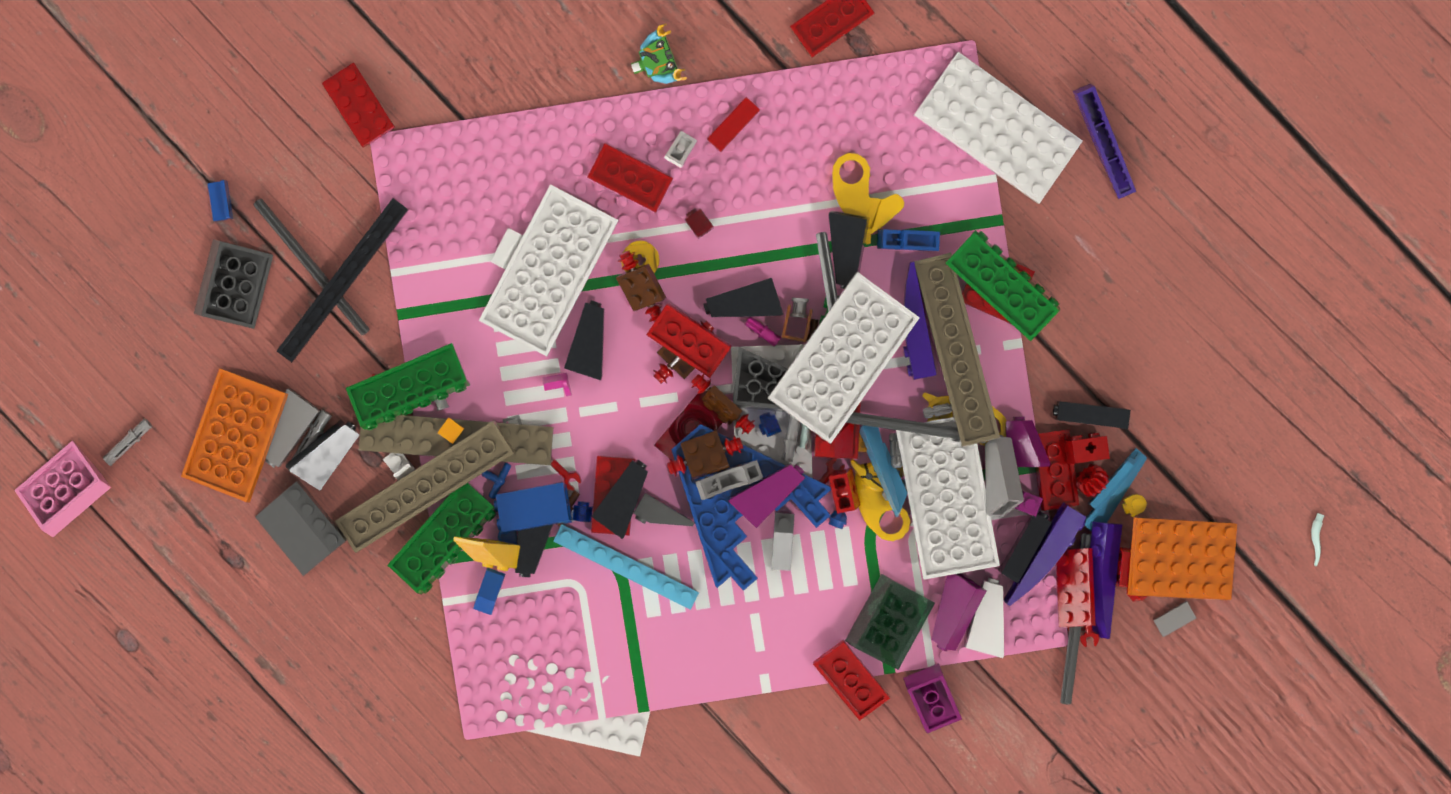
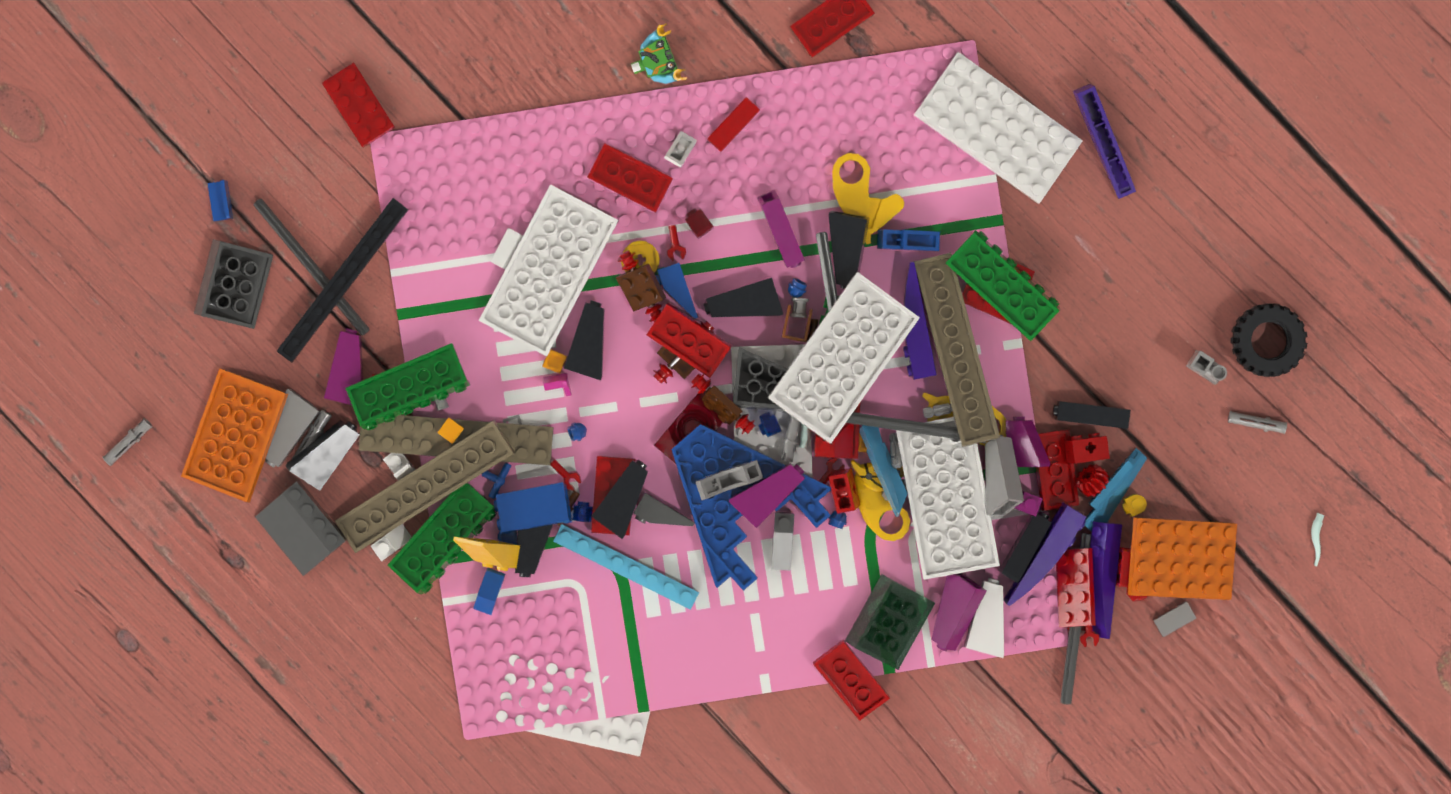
(62, 489): bright pink slope -> none
(346, 366): none -> magenta slope
(391, 542): none -> white slope
(554, 361): none -> light orange tile
(577, 431): none -> blue plate
(675, 244): none -> red bar
(675, 284): none -> blue slope
(704, 455): reddish brown plate -> none
(763, 331): dark pink axle -> none
(781, 229): none -> magenta slope
(797, 288): none -> blue plate
(932, 698): magenta slope -> none
(1207, 367): none -> light grey hips
(1280, 427): none -> light grey pin
(1294, 340): none -> black tyre

